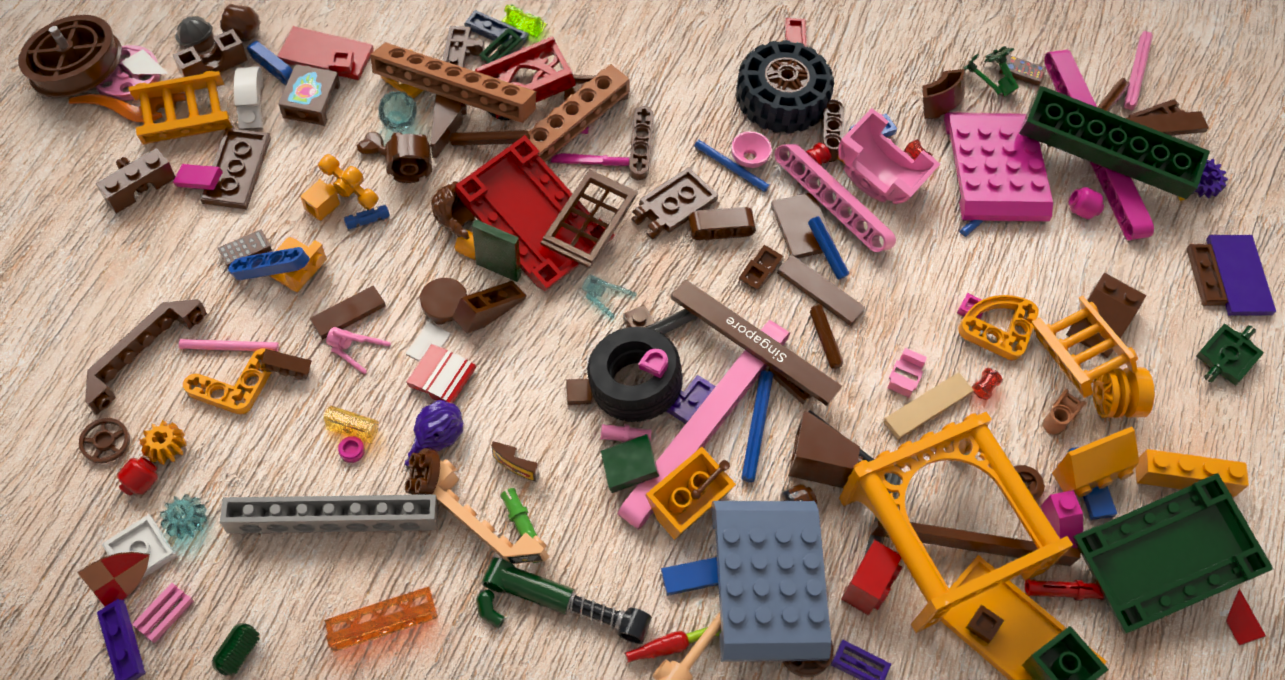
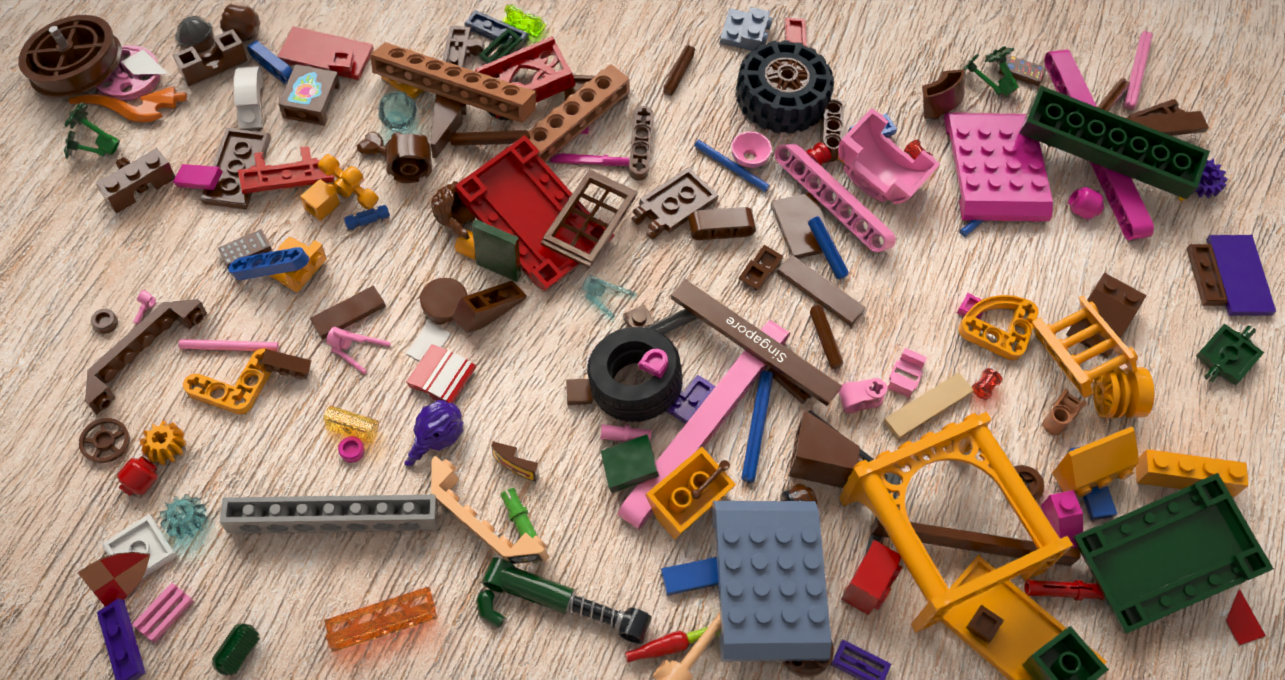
(104, 321): none -> reddish brown tile
(105, 142): none -> plant
(147, 301): none -> bright pink hand
(178, 128): light orange fence -> none
(273, 177): none -> hinge
(424, 472): reddish brown tile -> none
(679, 70): none -> reddish brown axle
(746, 29): none -> plate
(861, 394): none -> bright pink piece

